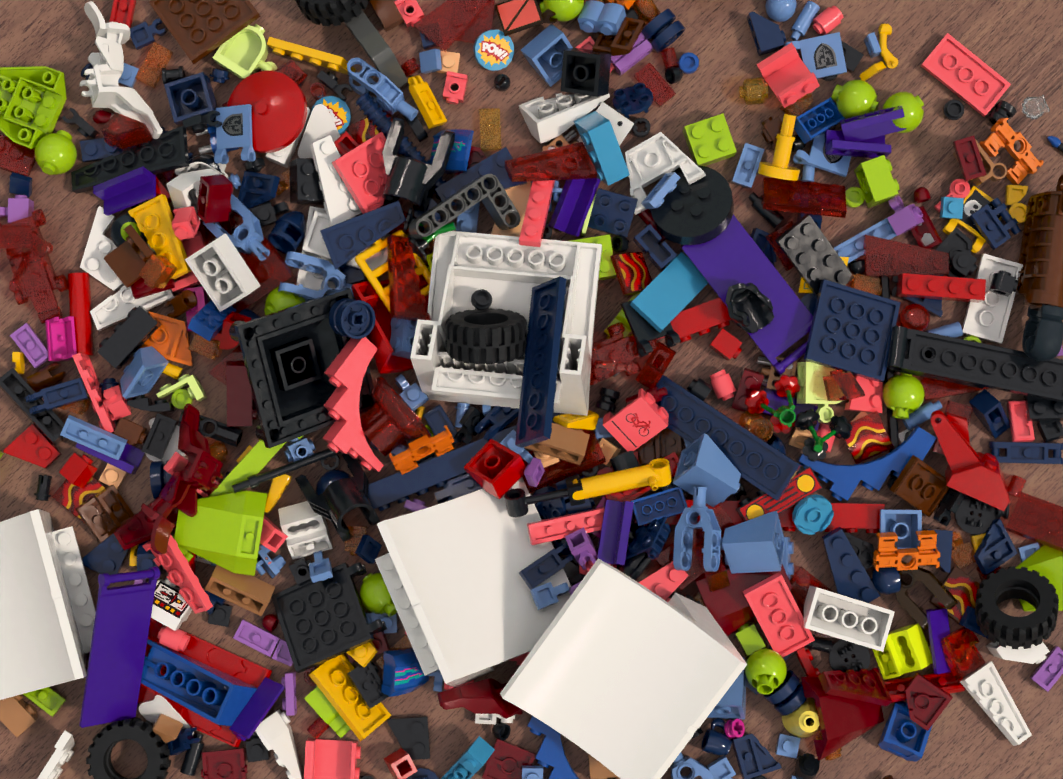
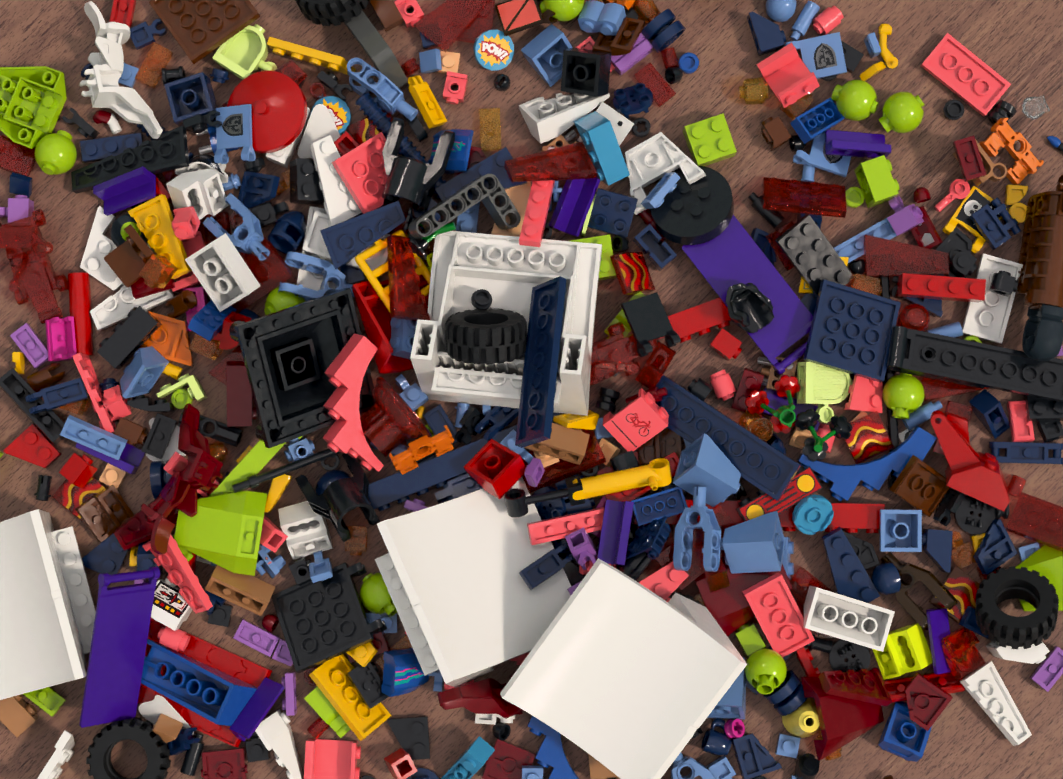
(125, 132): clear red slope -> none
(214, 198): dark red brick -> none
(352, 318): dark blue wheel -> none
(368, 549): dark blue plate -> none
(547, 594): medium blue plate -> none
(669, 292): dark azure tile -> none
(747, 165): medium blue plate -> none
(779, 166): yellow piece -> none
(842, 386): clear red slope -> none
(871, 124): dark purple panel -> none
(892, 557): orange piece -> none
(951, 208): dark azure plate -> none

